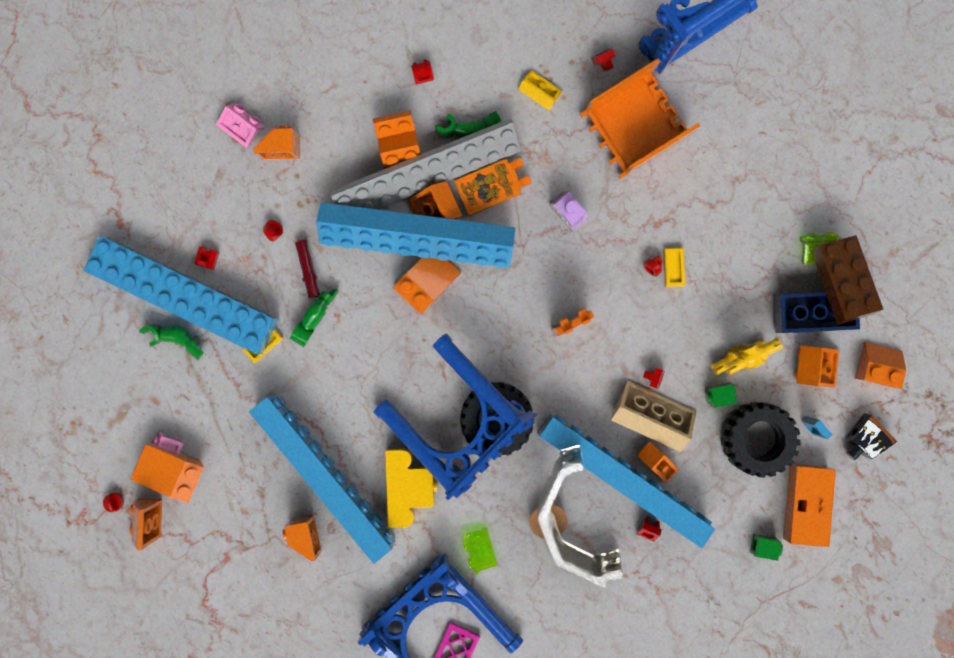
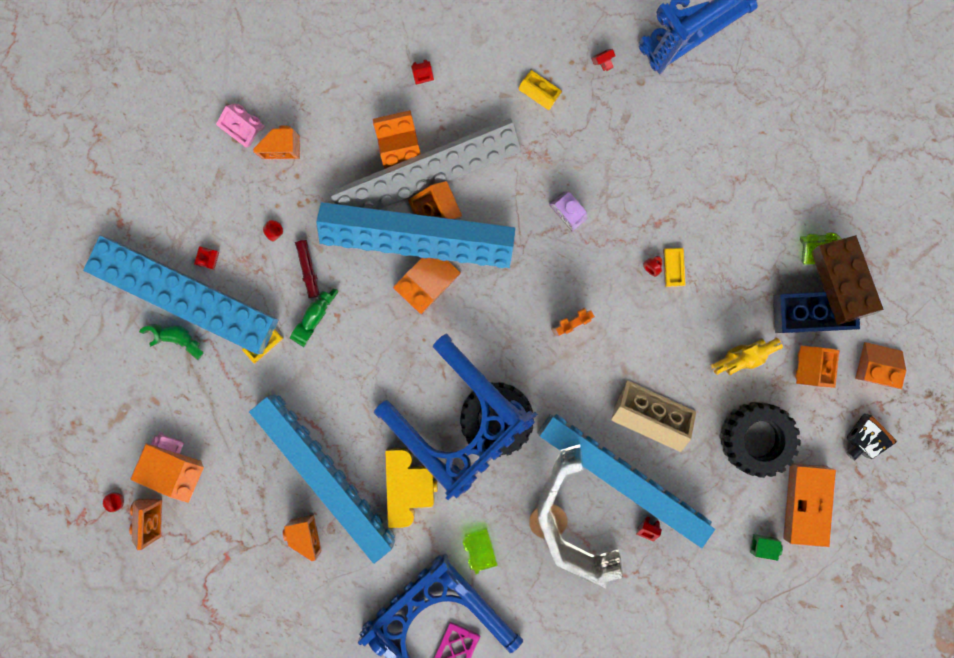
(466, 128): green piece -> none
(491, 185): tile -> none
(636, 121): orange windscreen -> none
(656, 377): red tile -> none
(657, 462): orange slope -> none
(721, 395): green brick -> none
(816, 427): dark azure tile -> none

